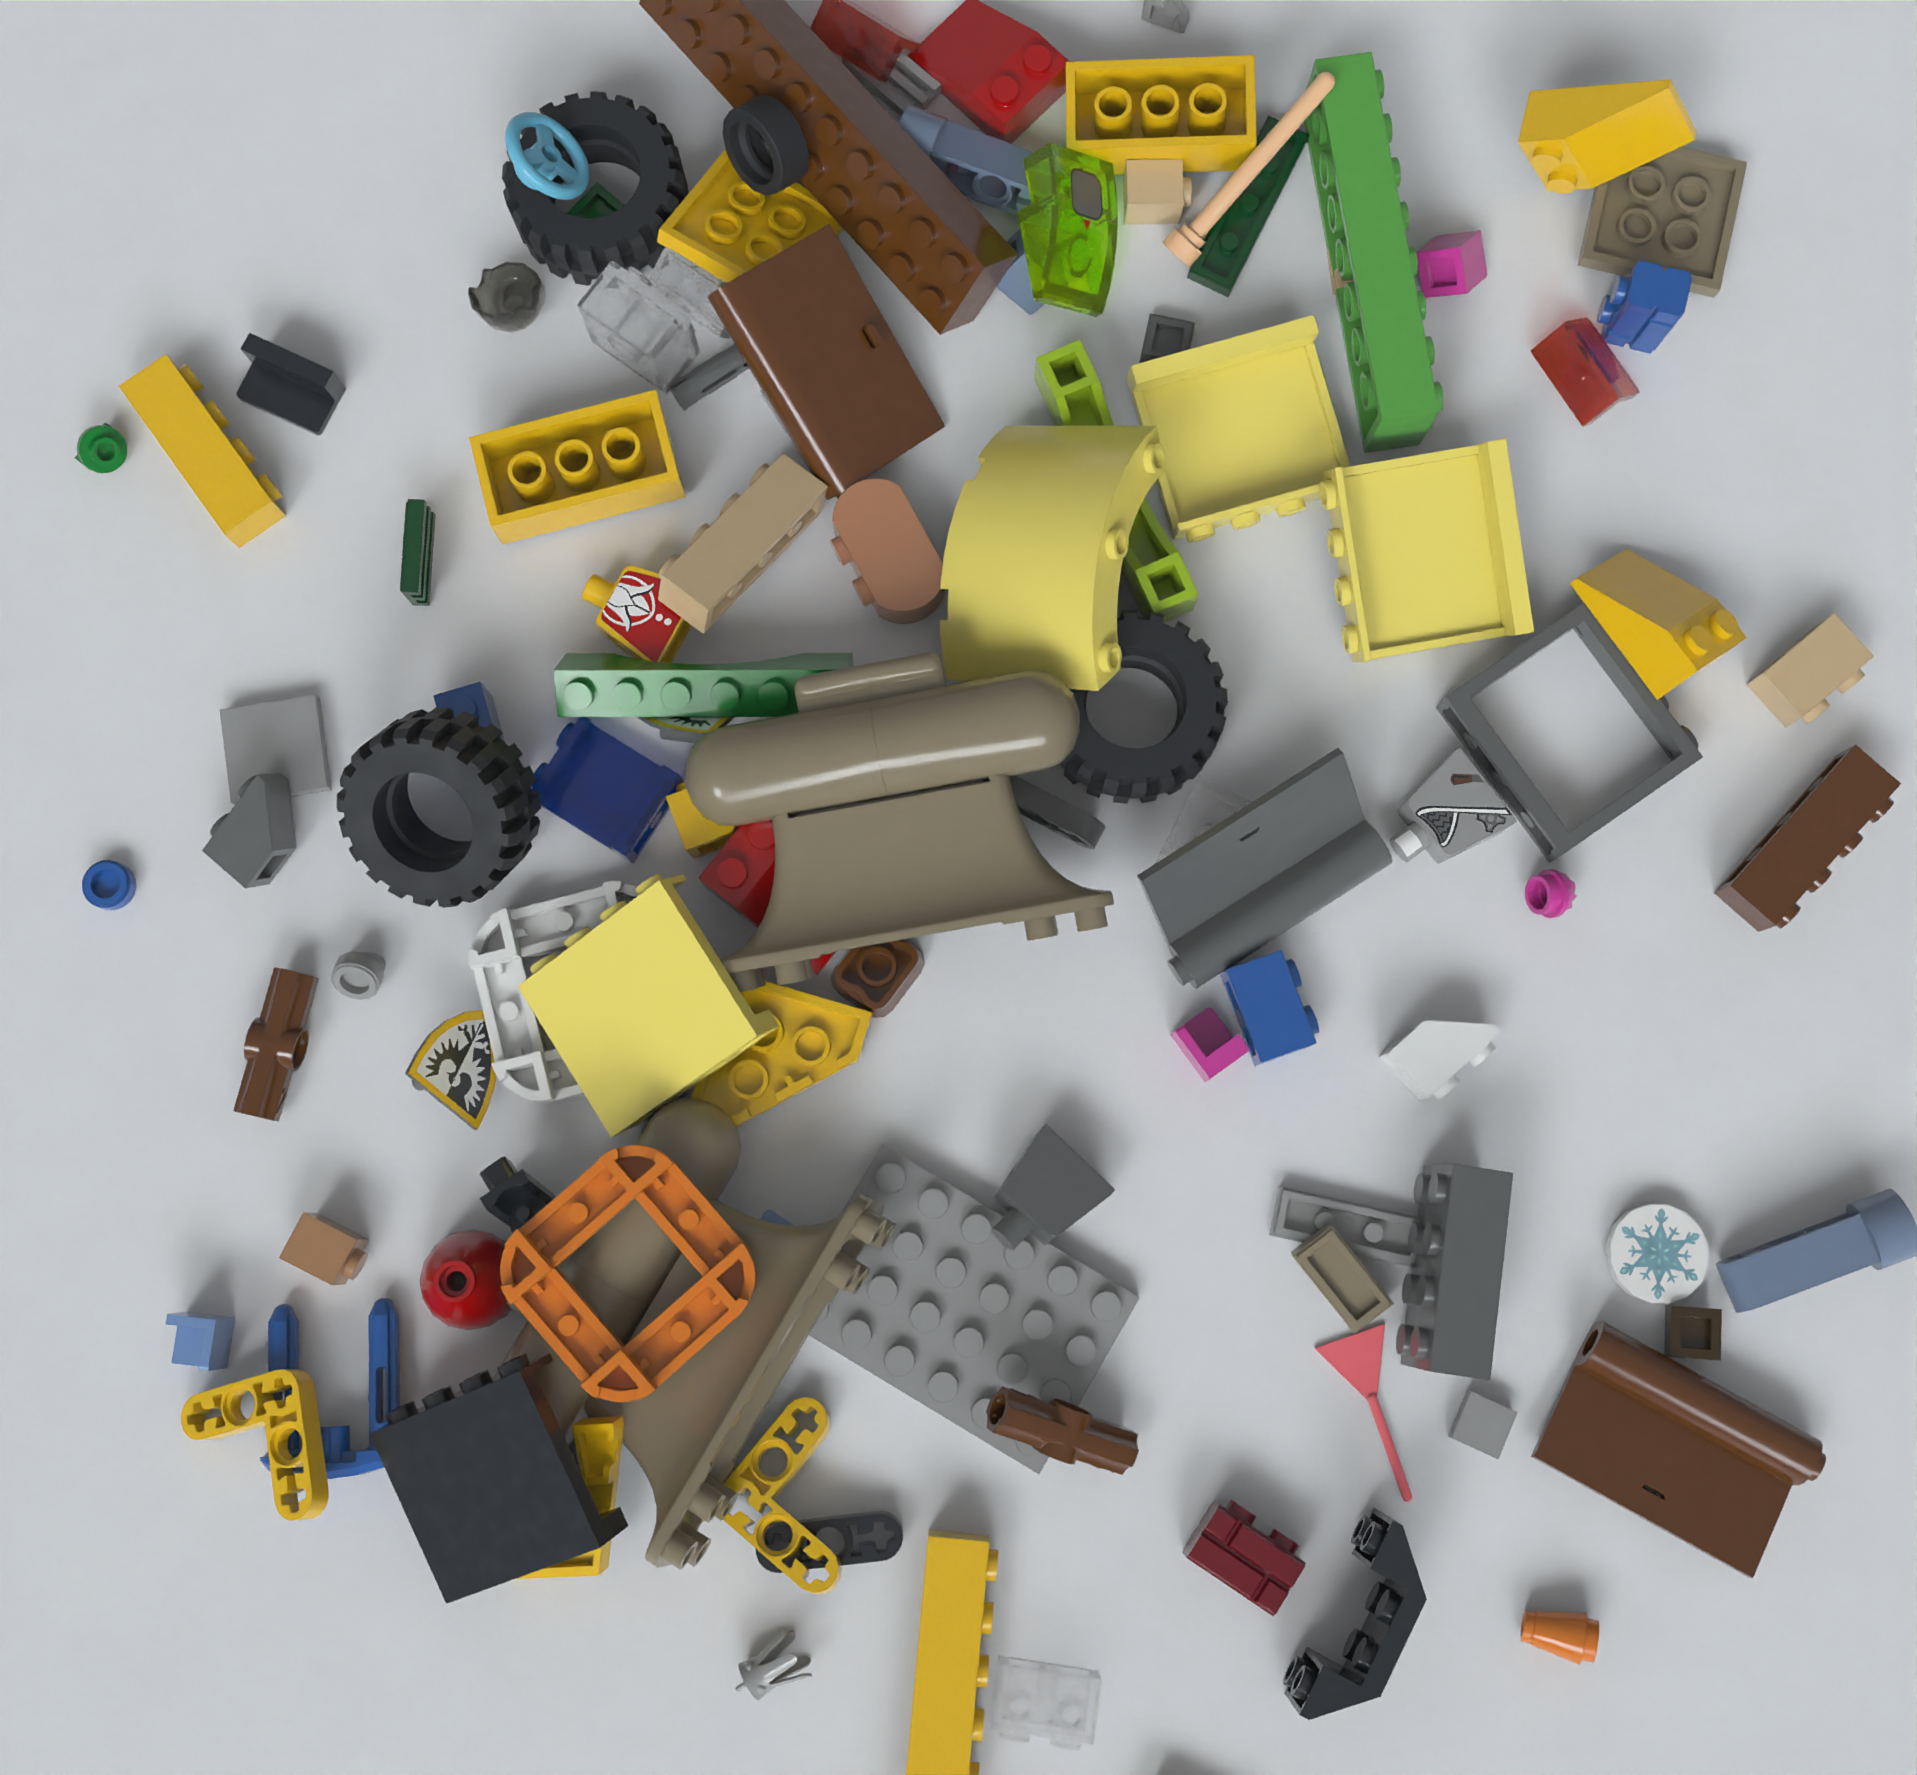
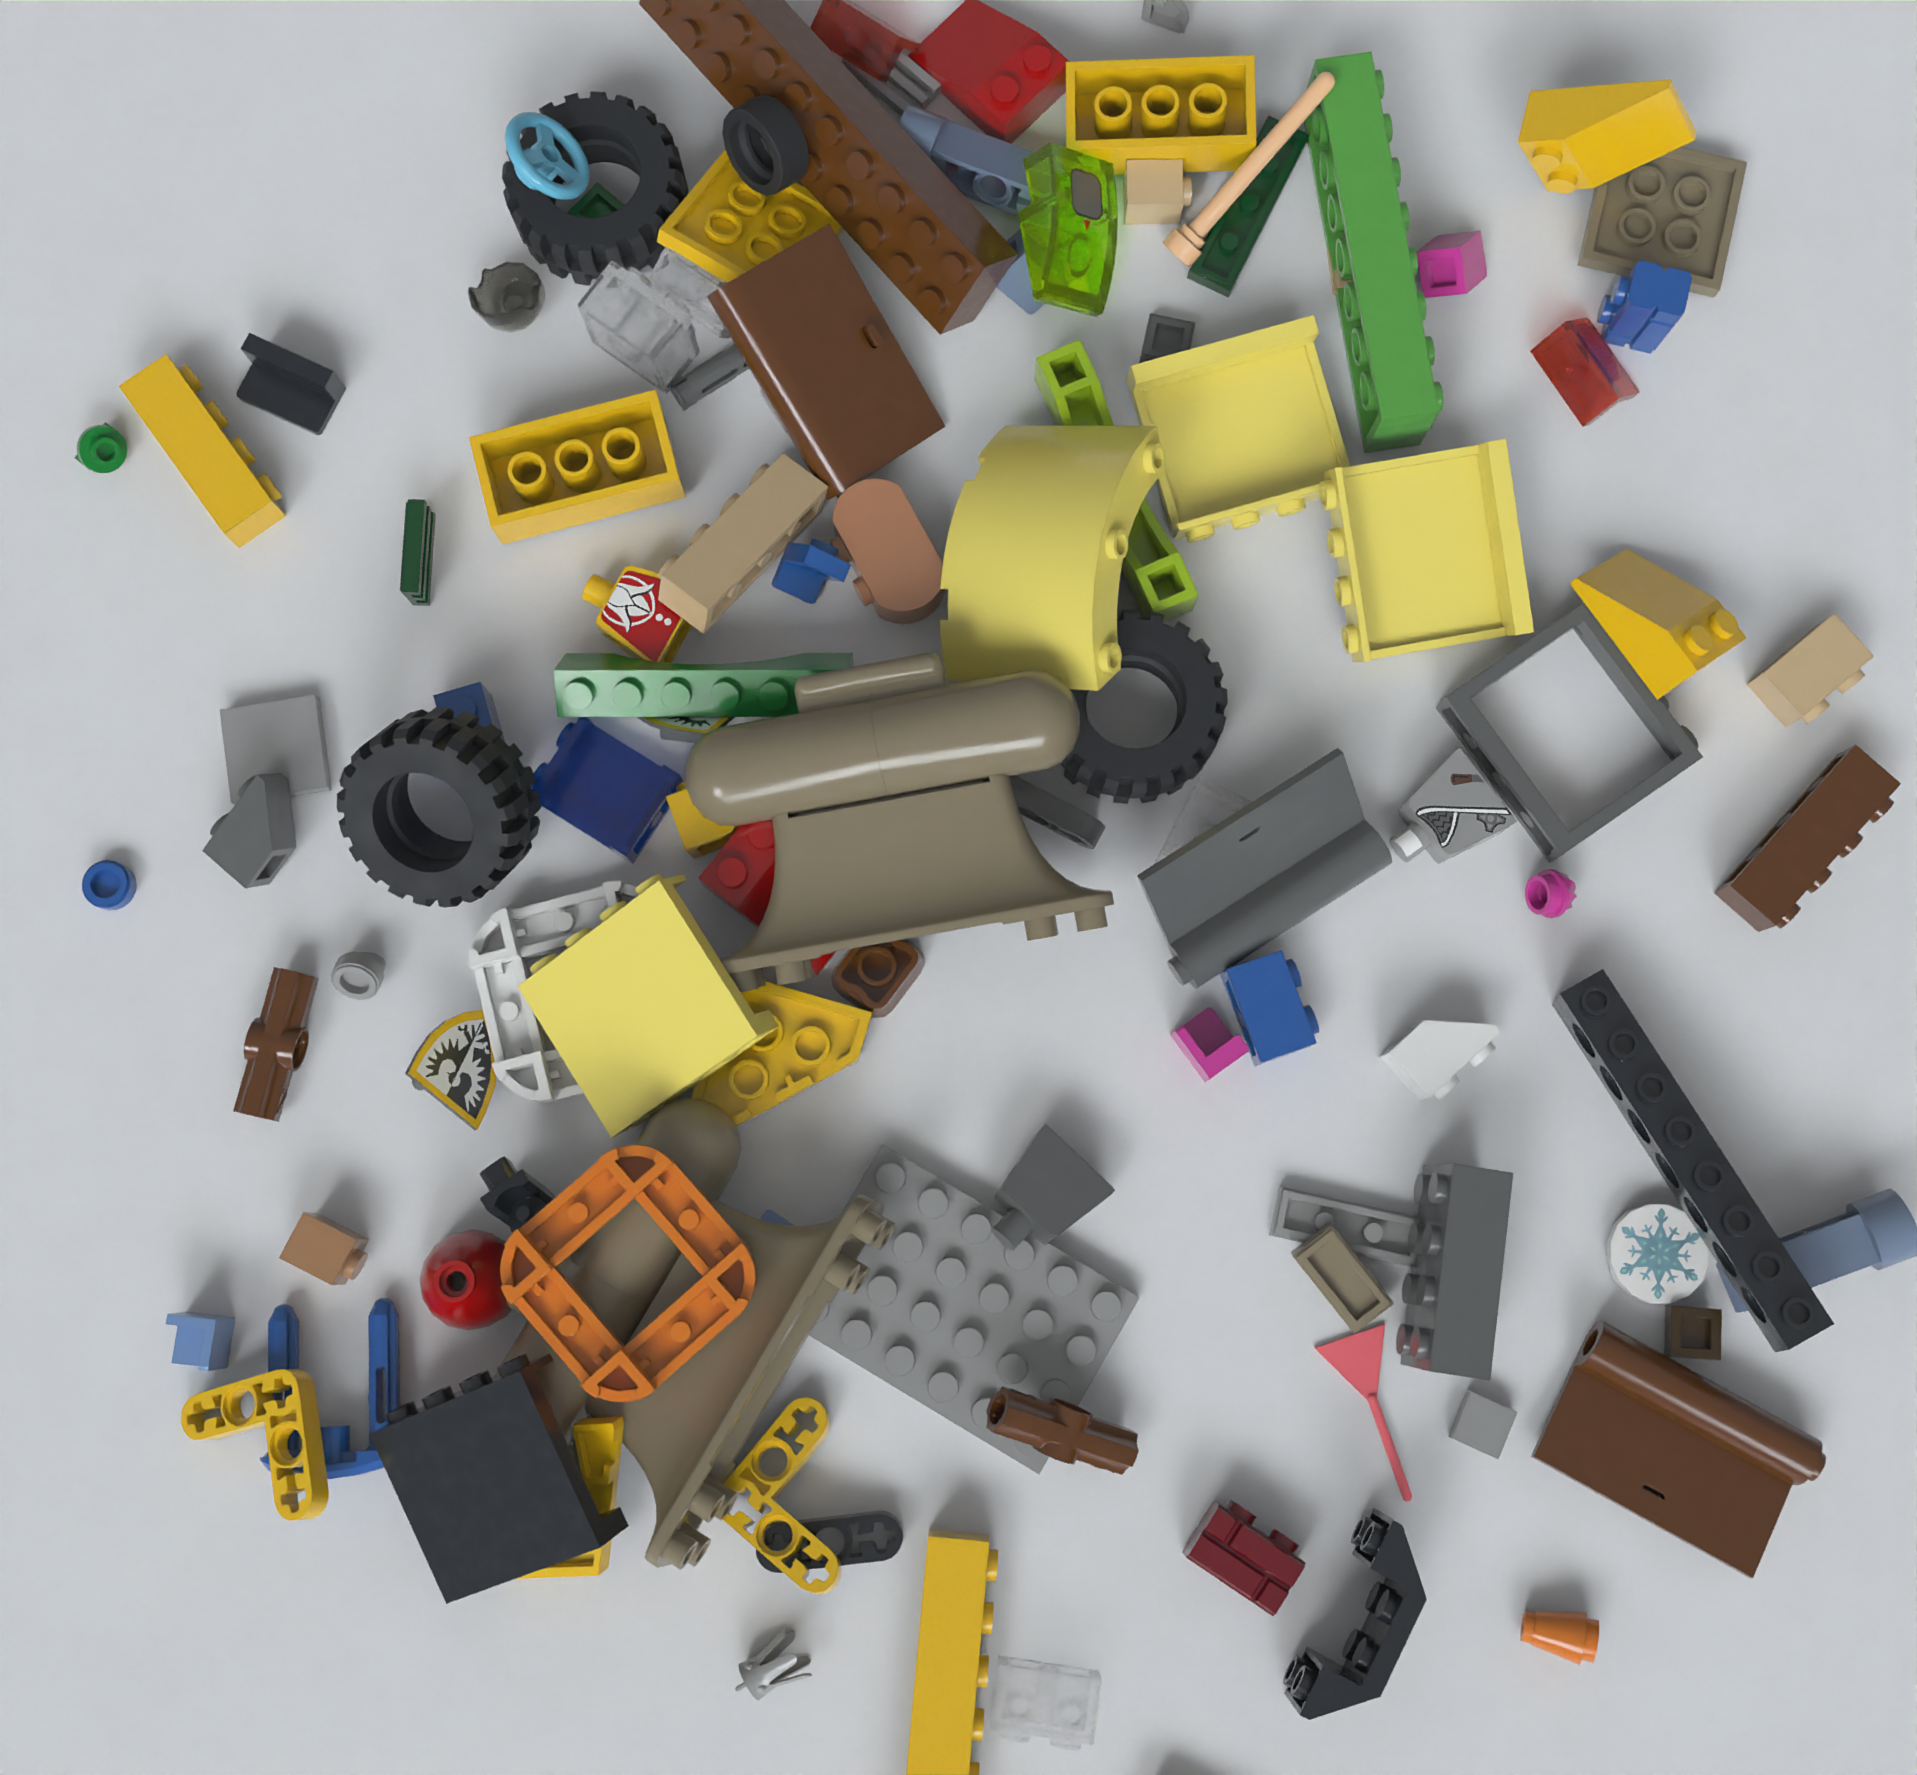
(806, 568): none -> blue bracket
(1691, 1163): none -> black brick

